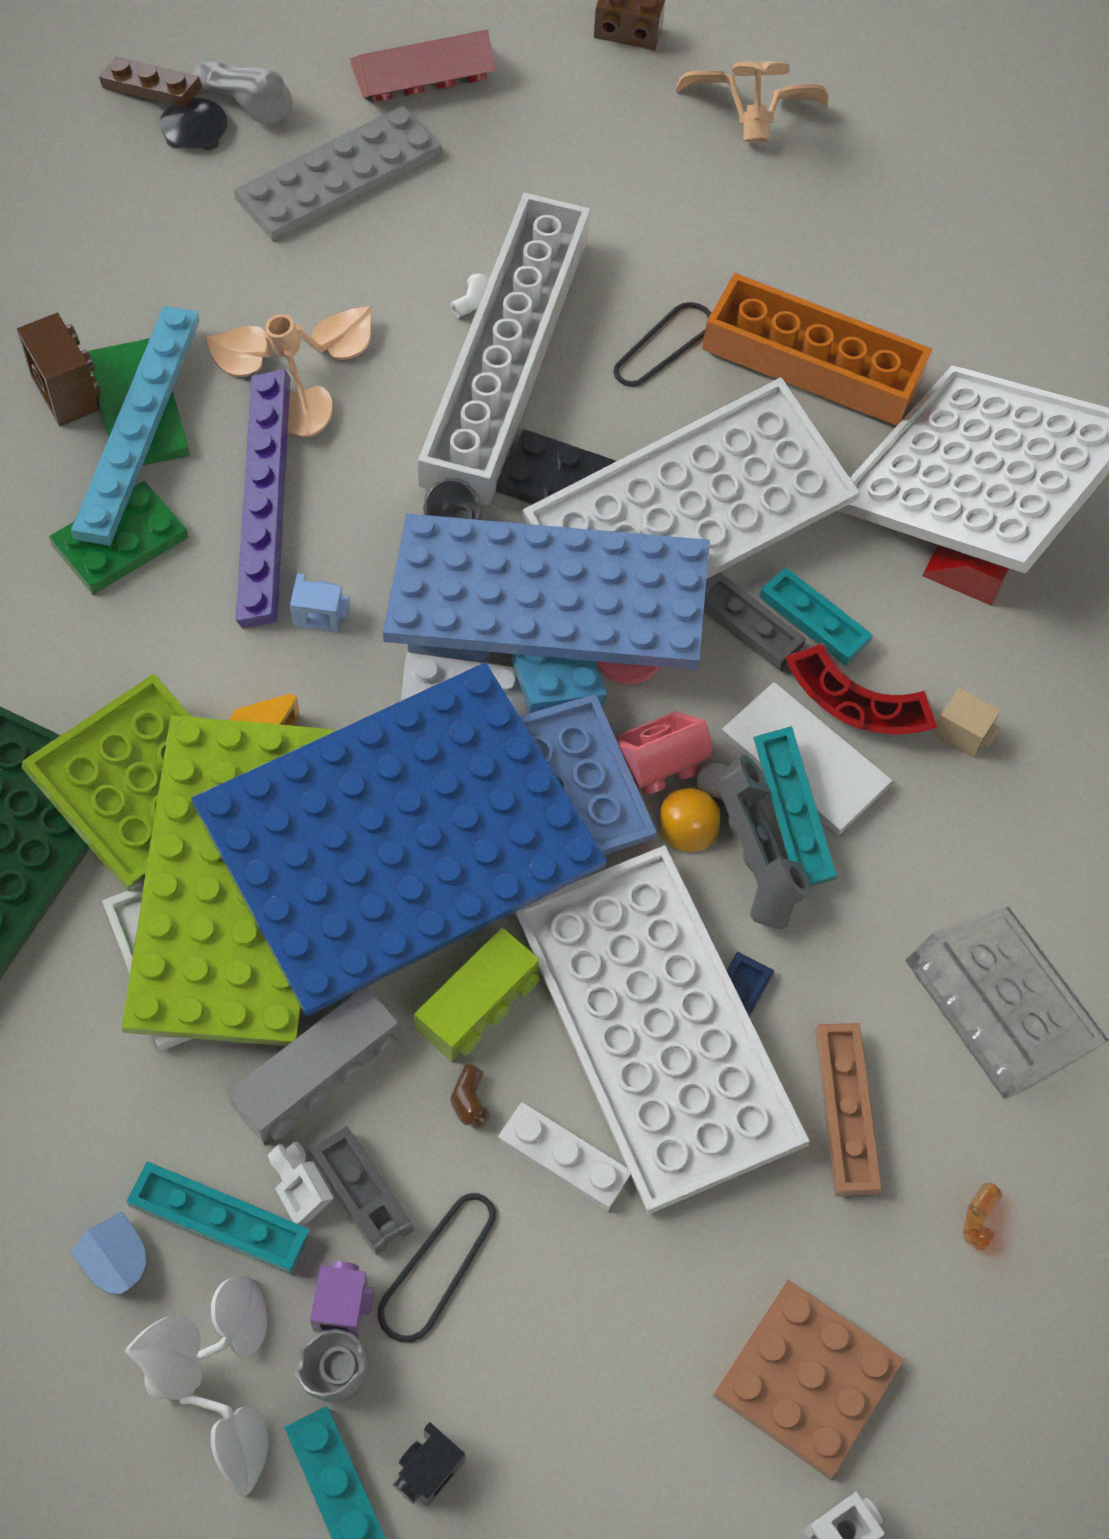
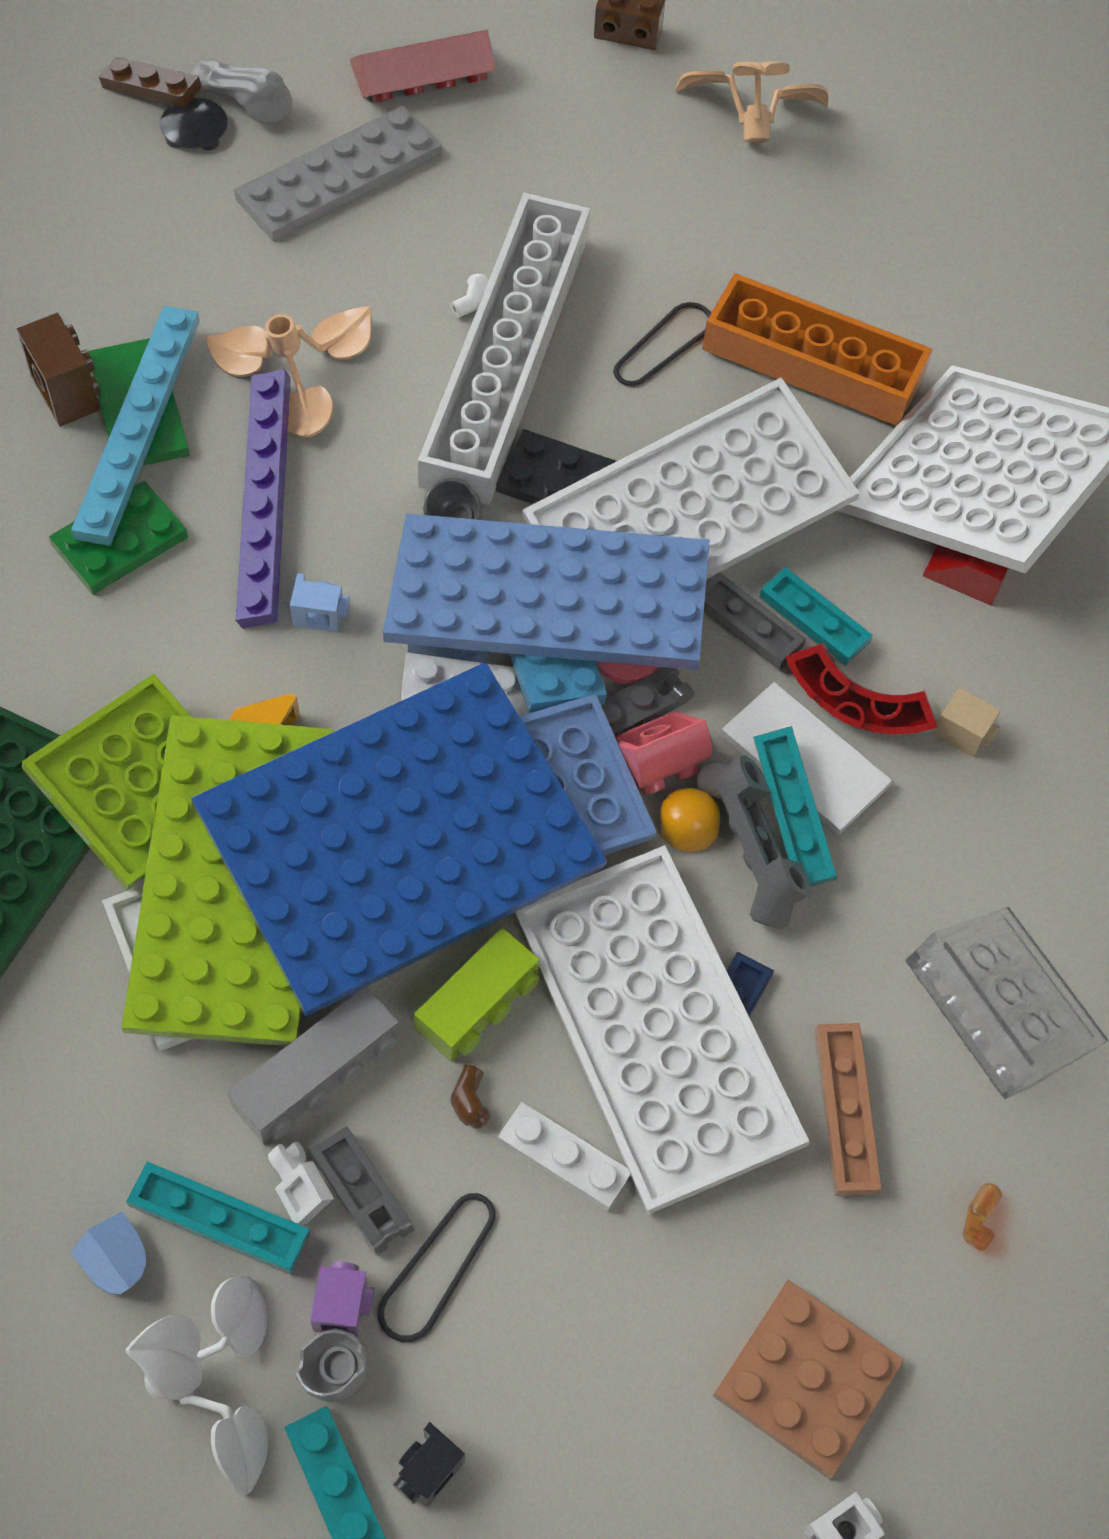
(643, 702): none -> dark grey plate

